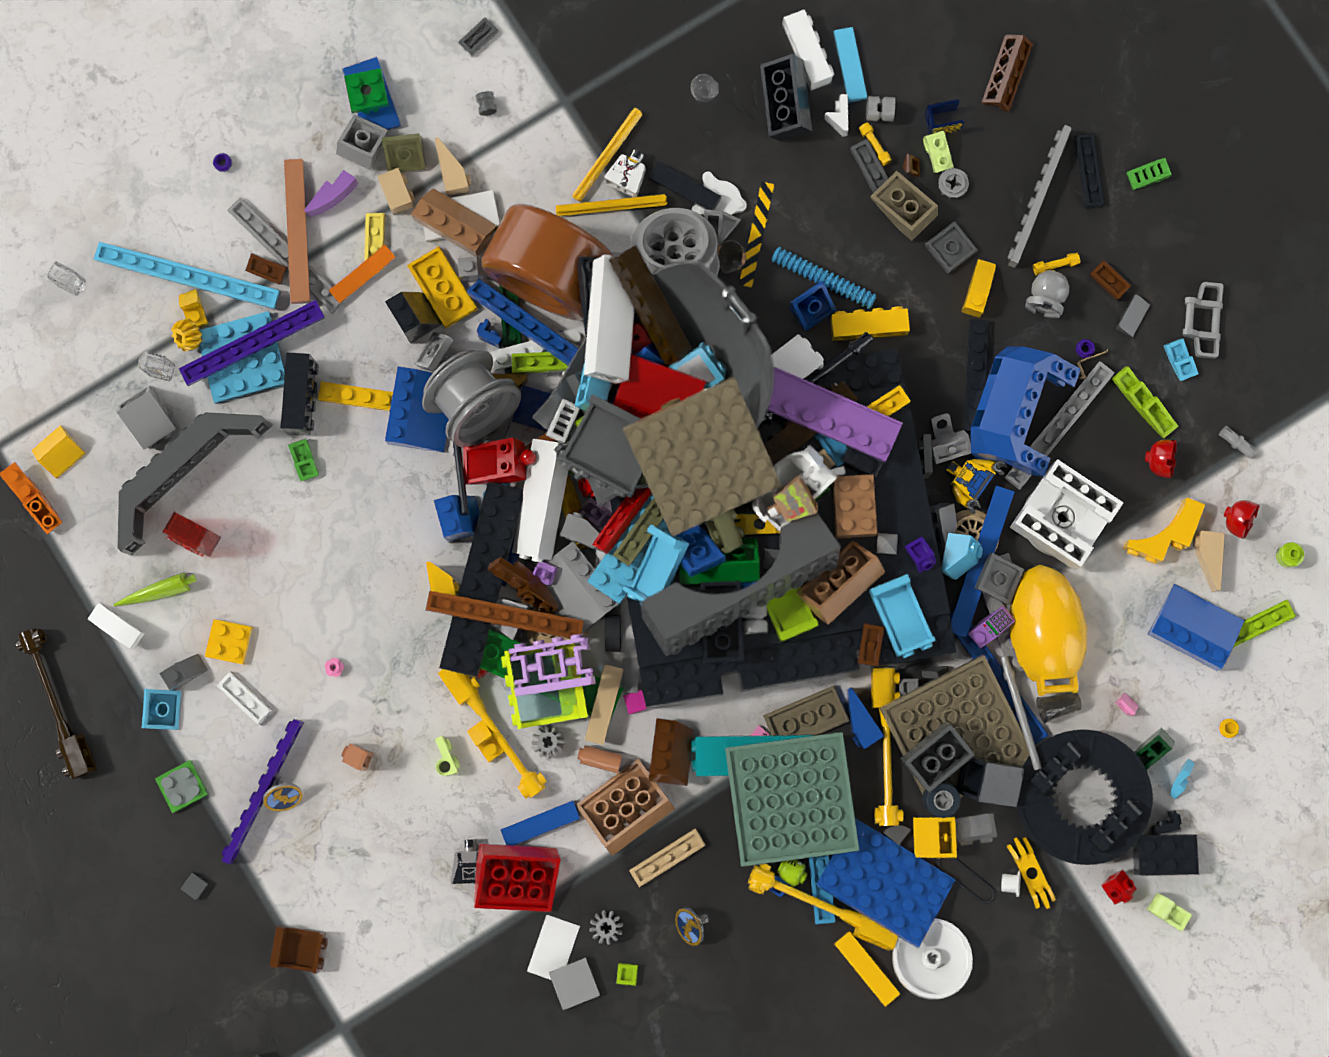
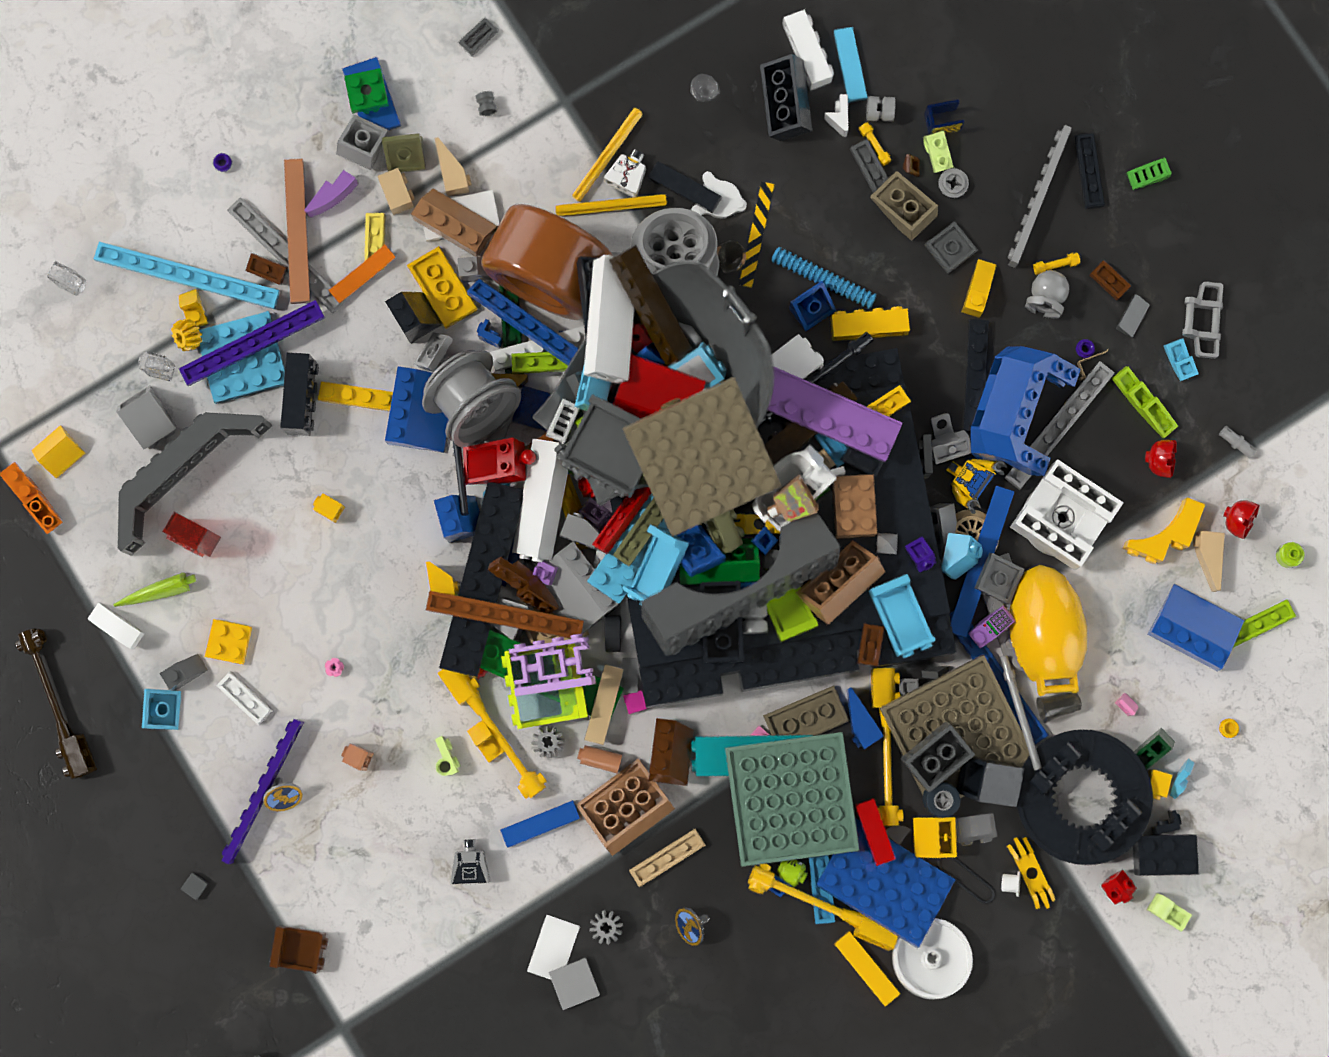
(181, 786): light grey piece -> none
(303, 459): bright green slope -> none
(328, 507): none -> yellow brick
(516, 877): red slope -> none
(627, 974): lime tile -> none
(691, 335): none -> light grey arm
(722, 223): light grey slope -> none
(765, 540): none -> blue slope
(875, 832): none -> red slope
(1011, 72): reddish brown fence -> none
(1160, 783): none -> yellow brick

